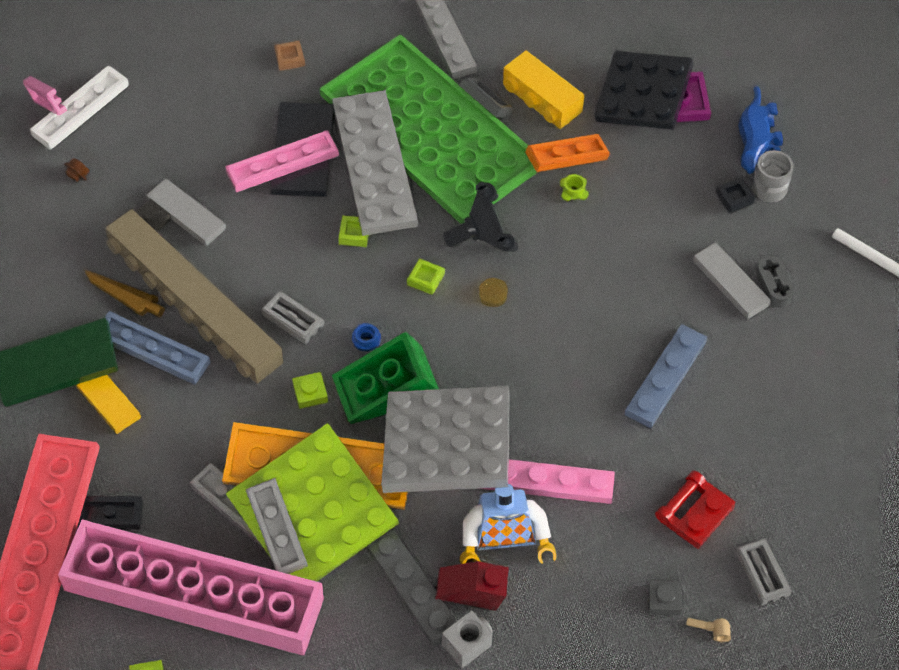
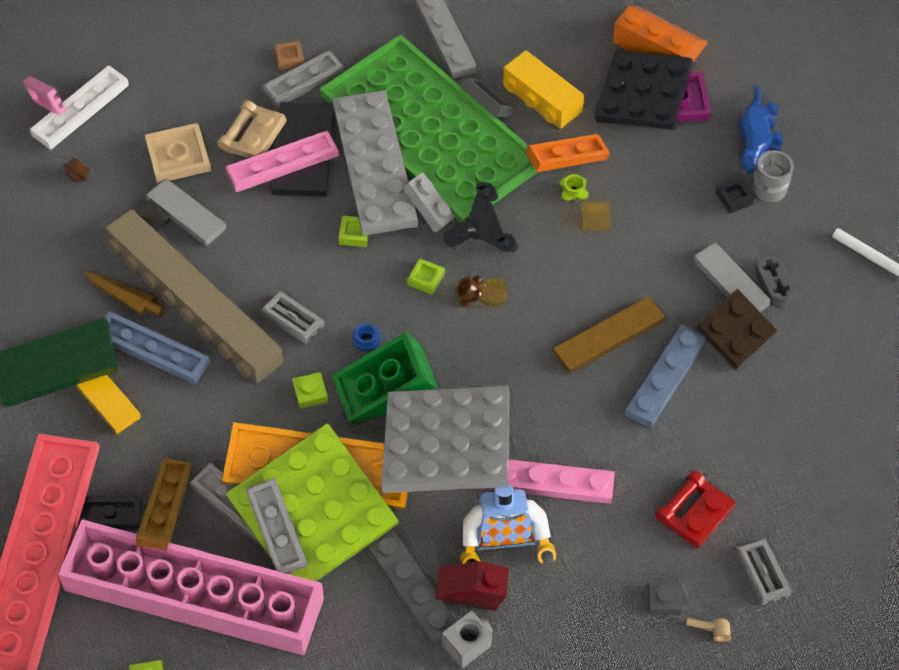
(164, 504): none -> pearl gold tile
(177, 152): none -> tan plate
(258, 135): none -> tan plate
(303, 78): none -> light grey tile
(428, 202): none -> light grey plate
(469, 290): none -> reddish brown plate
(596, 216): none -> clear yellow tile
(608, 335): none -> pearl gold tile
(650, 34): none -> orange slope
(736, 329): none -> dark brown plate

